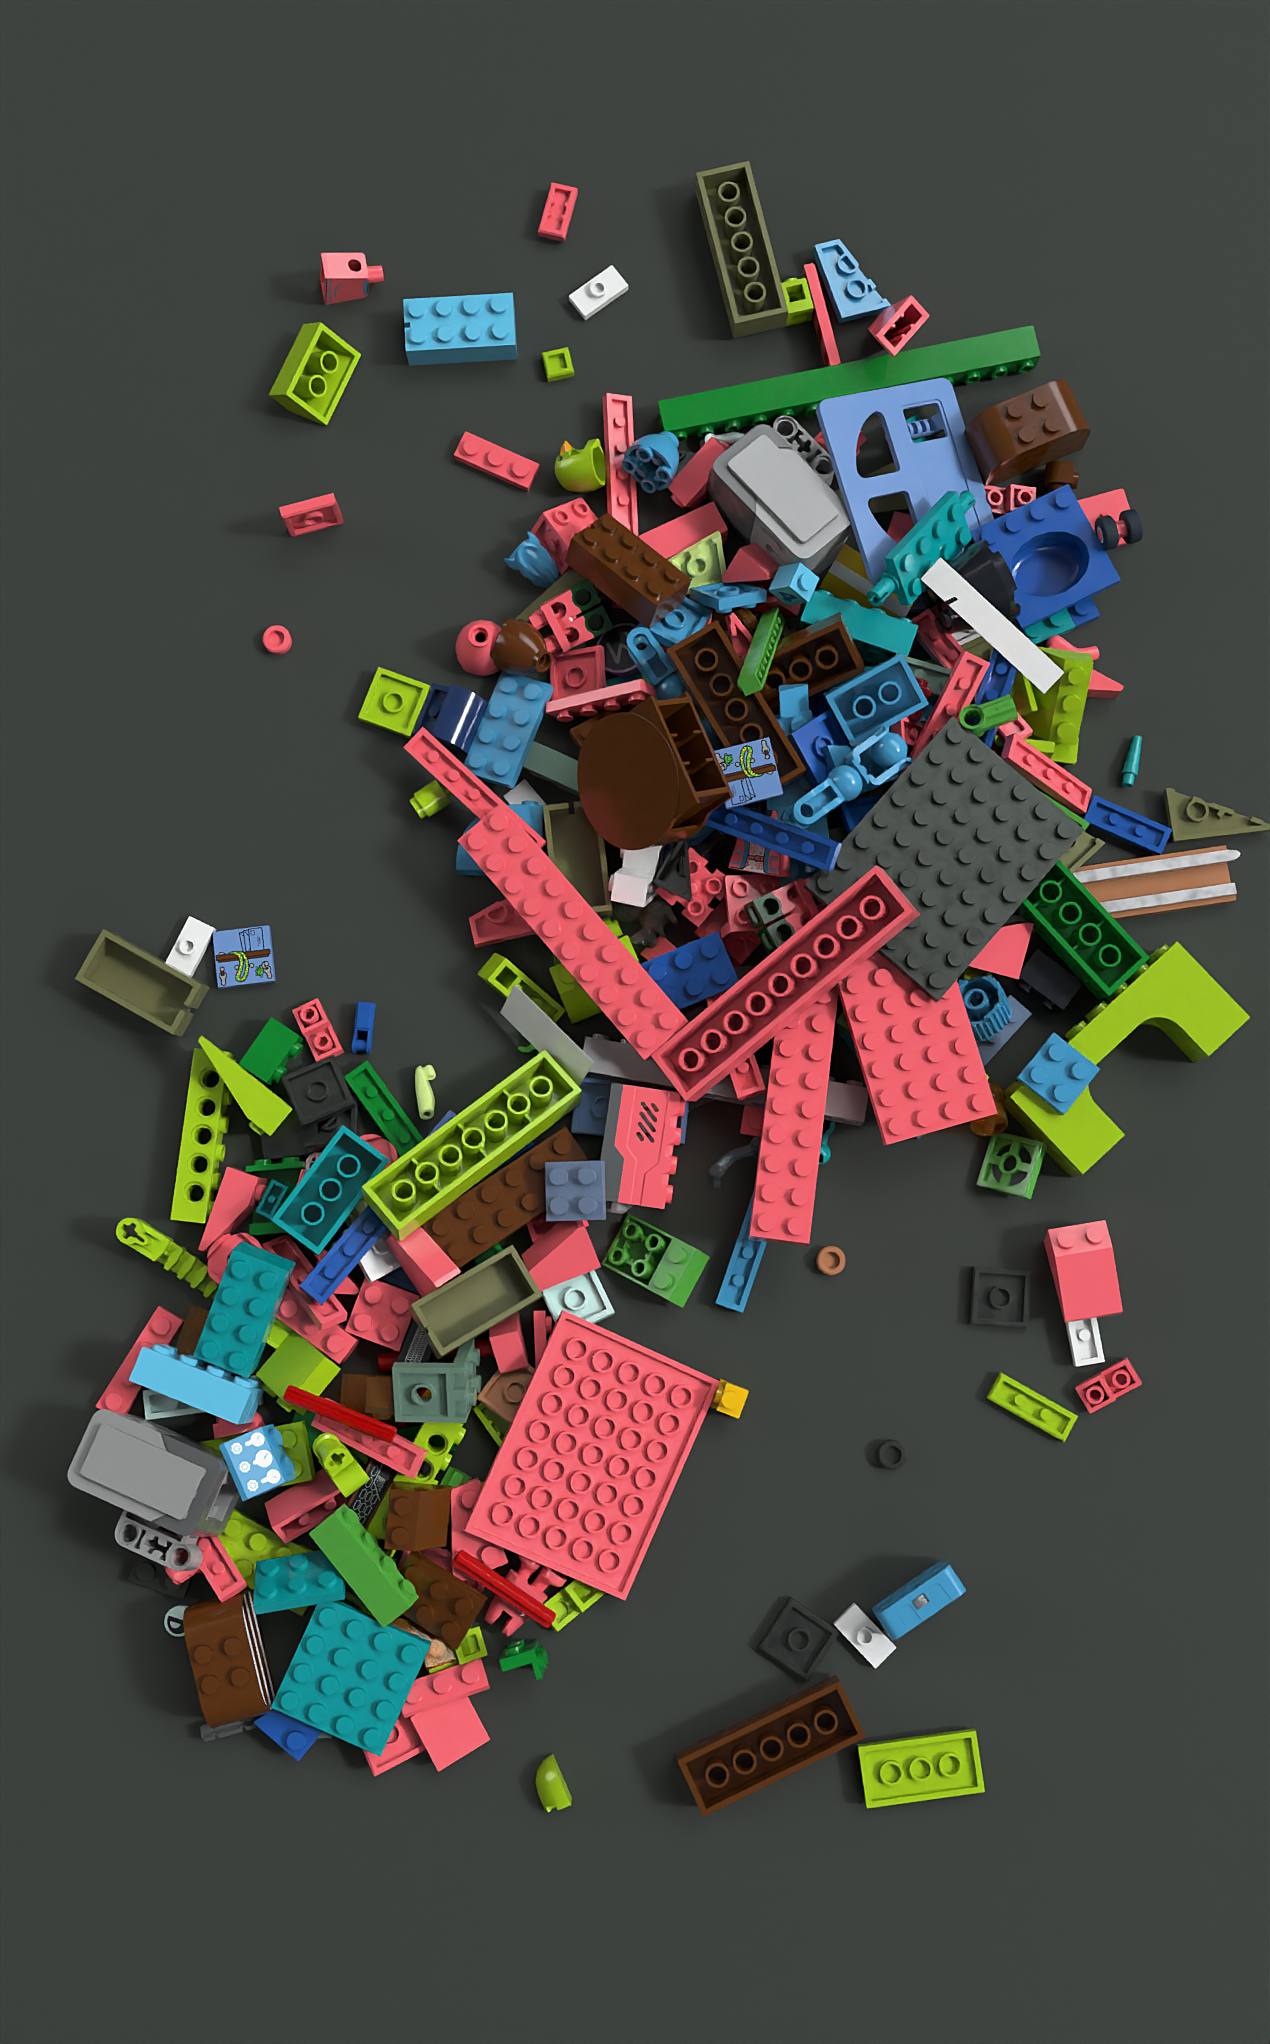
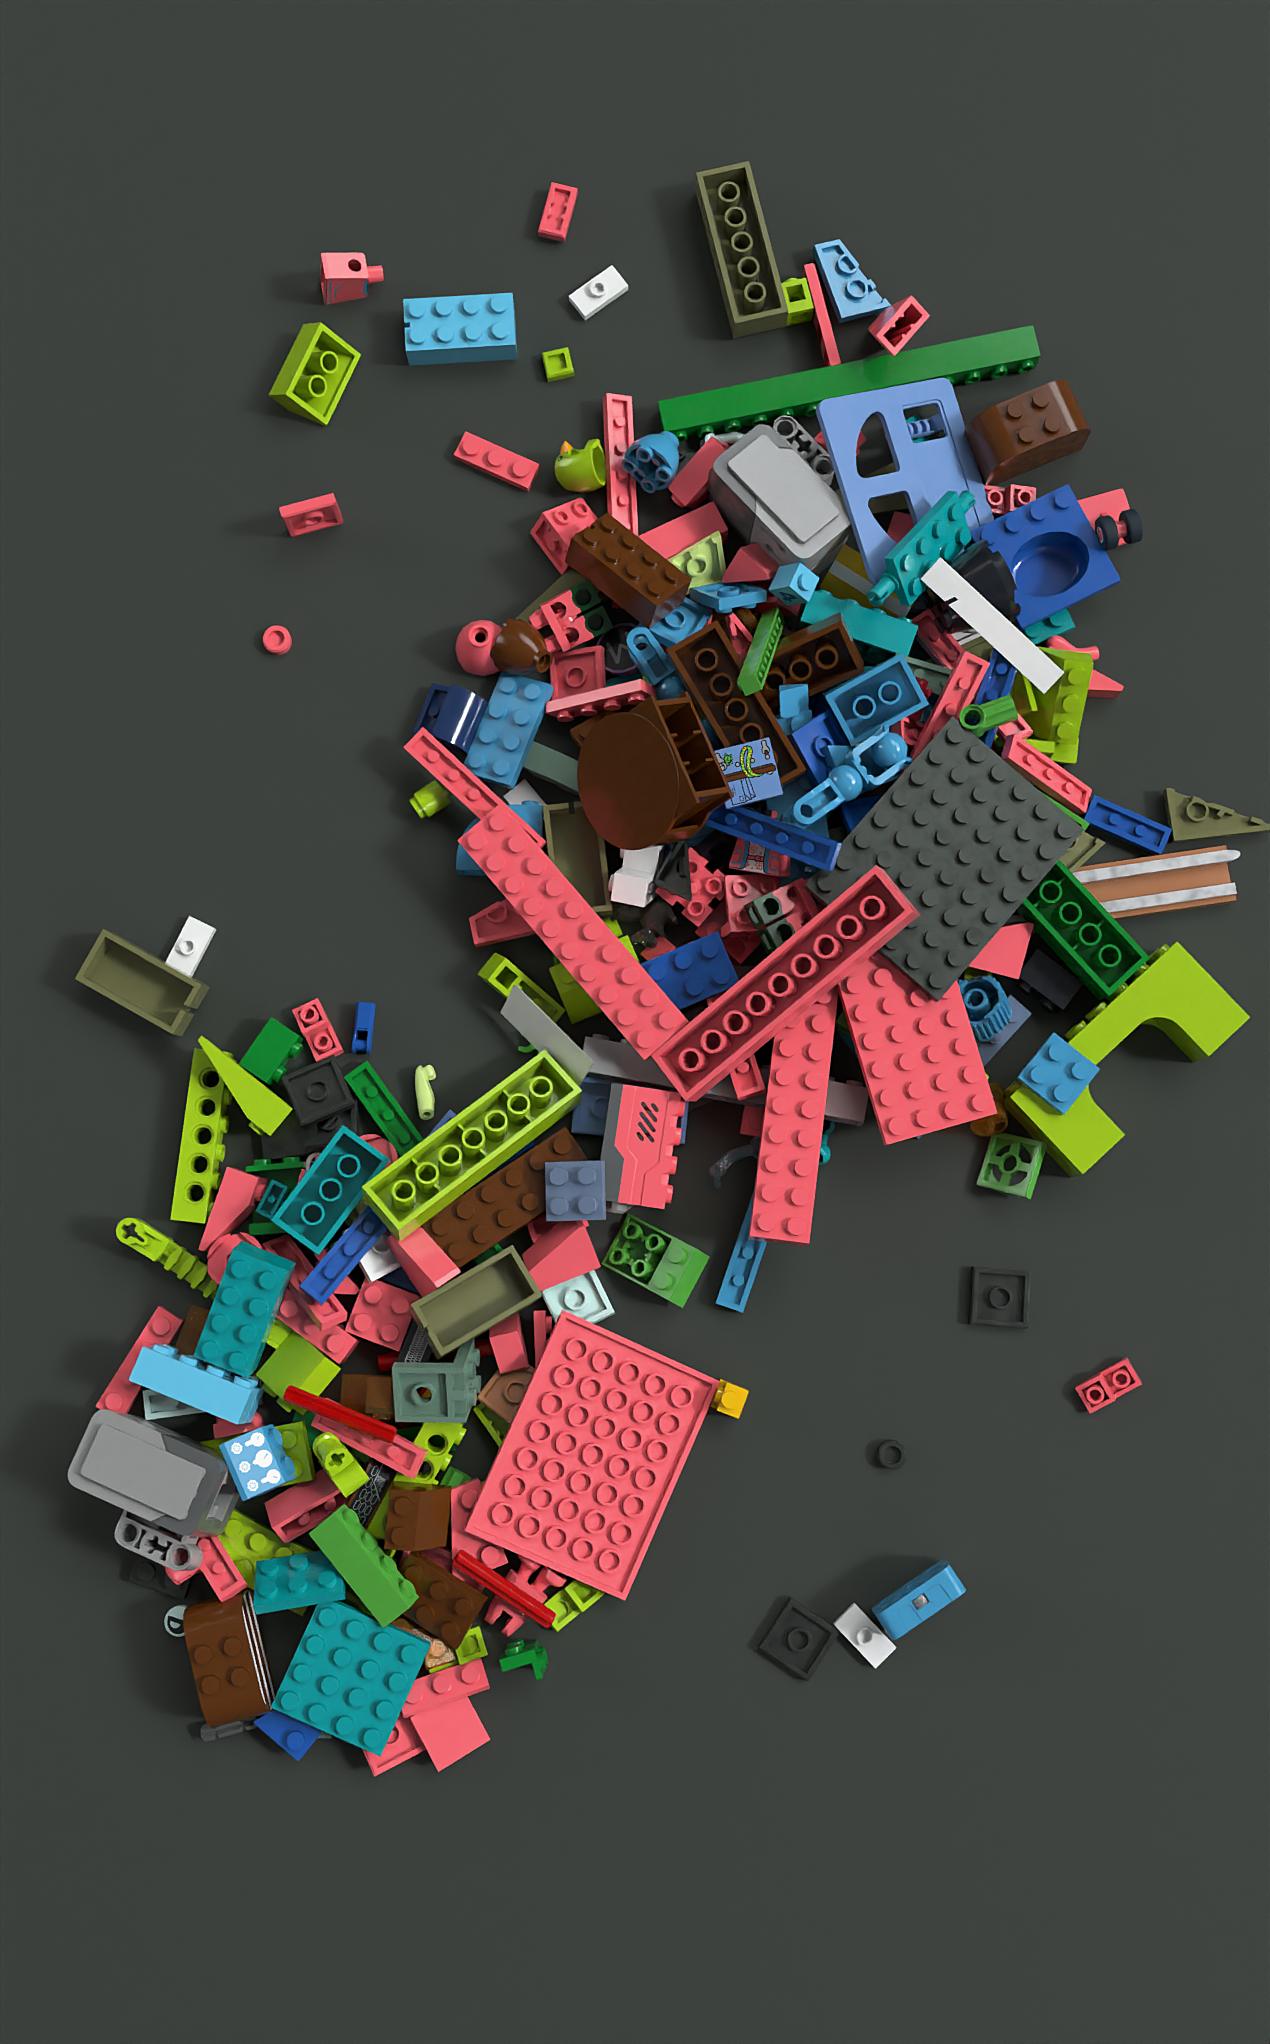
(244, 957): medium blue tile -> none
(394, 702): lime plate -> none
(534, 562): dark azure piece -> none
(551, 1785): lime brick -> none
(770, 1745): reddish brown brick -> none
(830, 1260): nougat tile -> none
(920, 1768): lime plate -> none
(1032, 1407): lime tile -> none
(1060, 474): reddish brown plate -> none
(1083, 612): blue plate -> none
(1084, 1271): coral slope -> none
(1085, 1342): white plate -> none
(1131, 764): teal animal -> none

